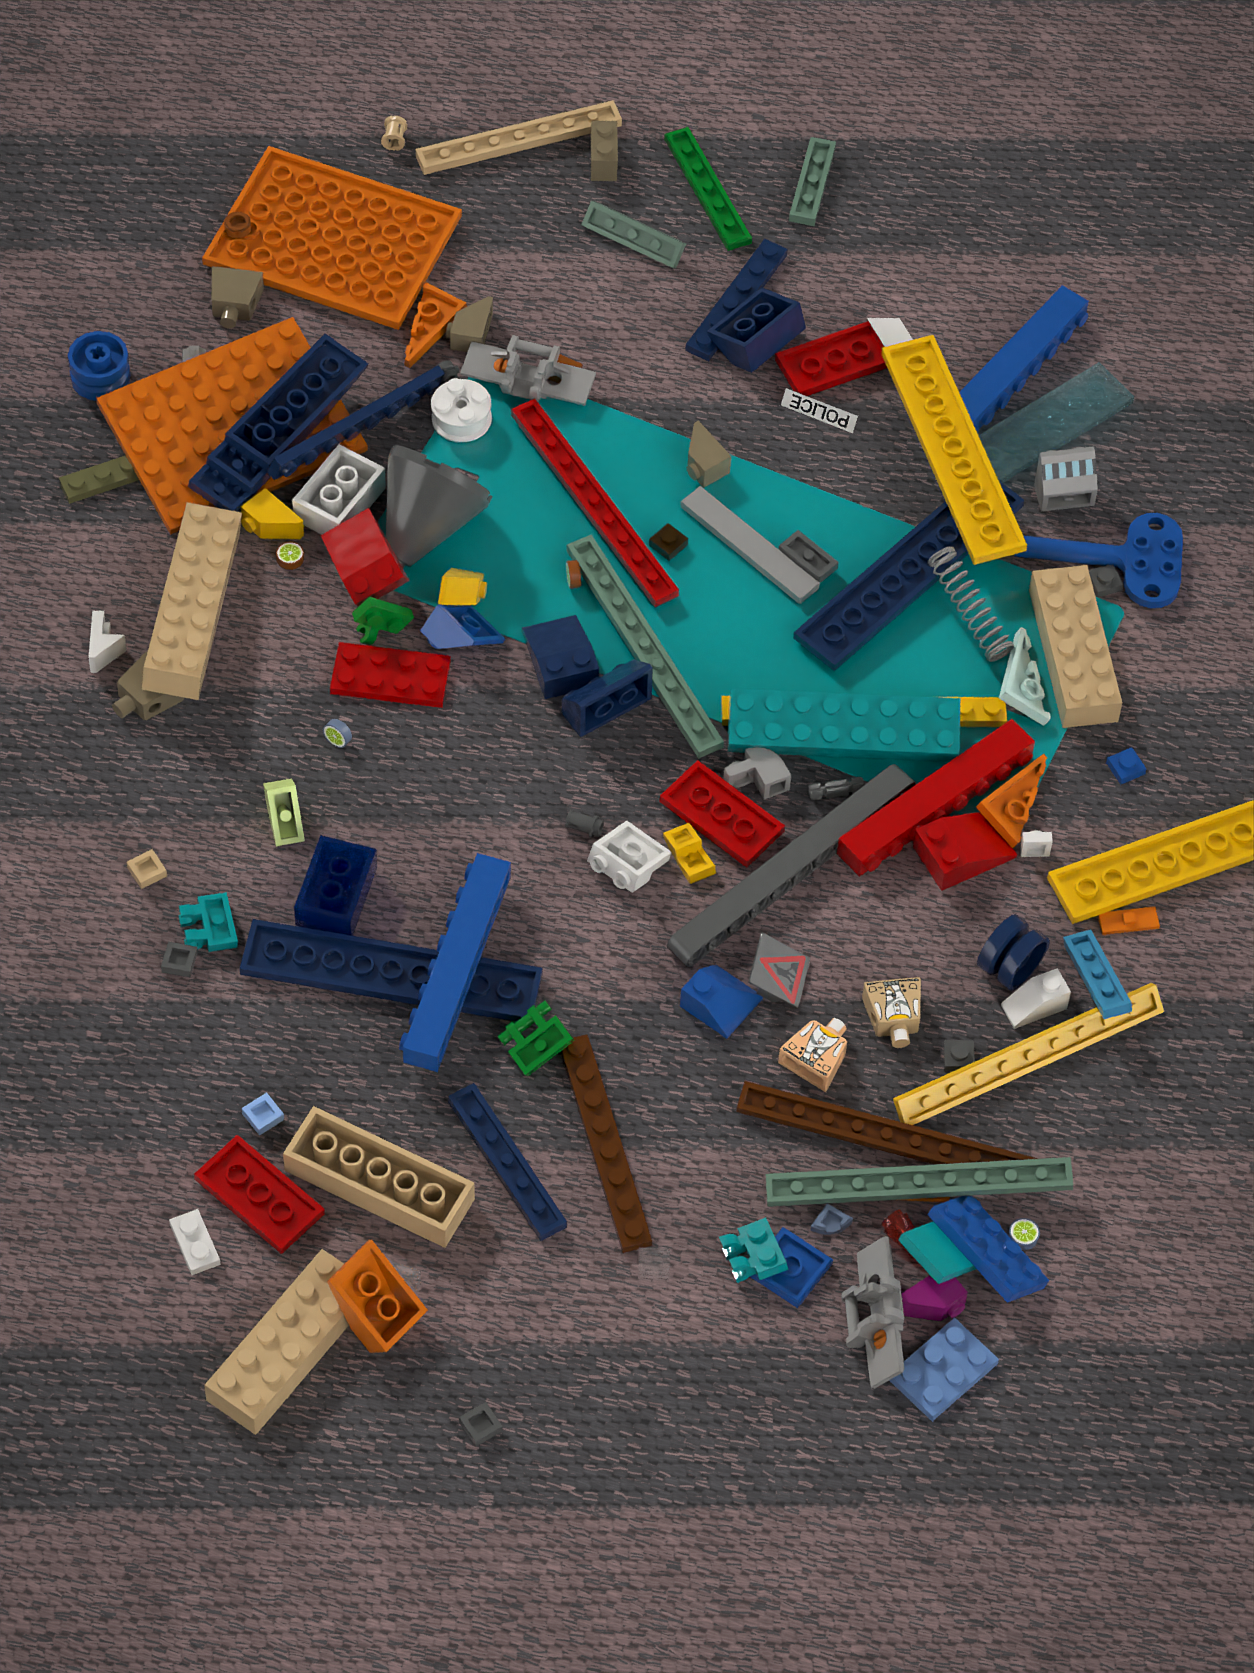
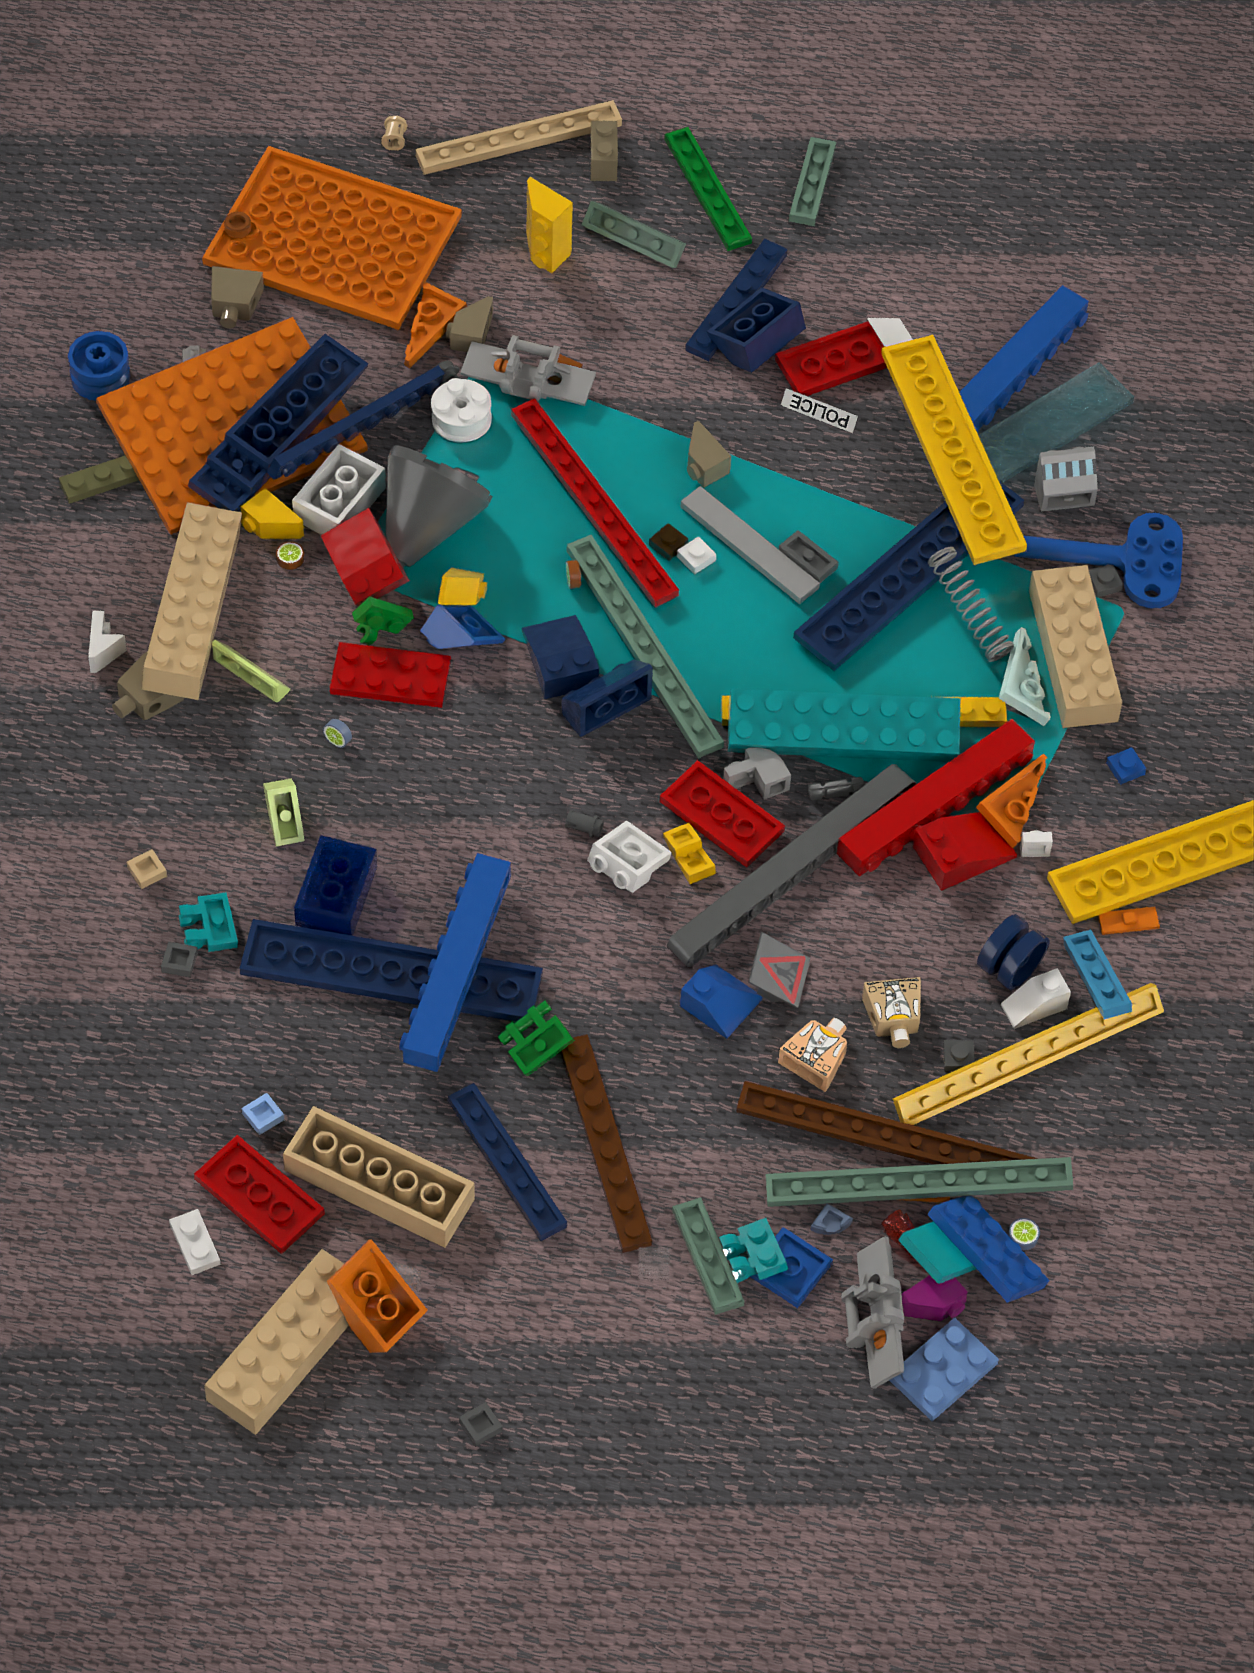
(249, 671): none -> yellowish green slope
(548, 226): none -> yellow slope
(696, 555): none -> white plate
(708, 1256): none -> sand green tile

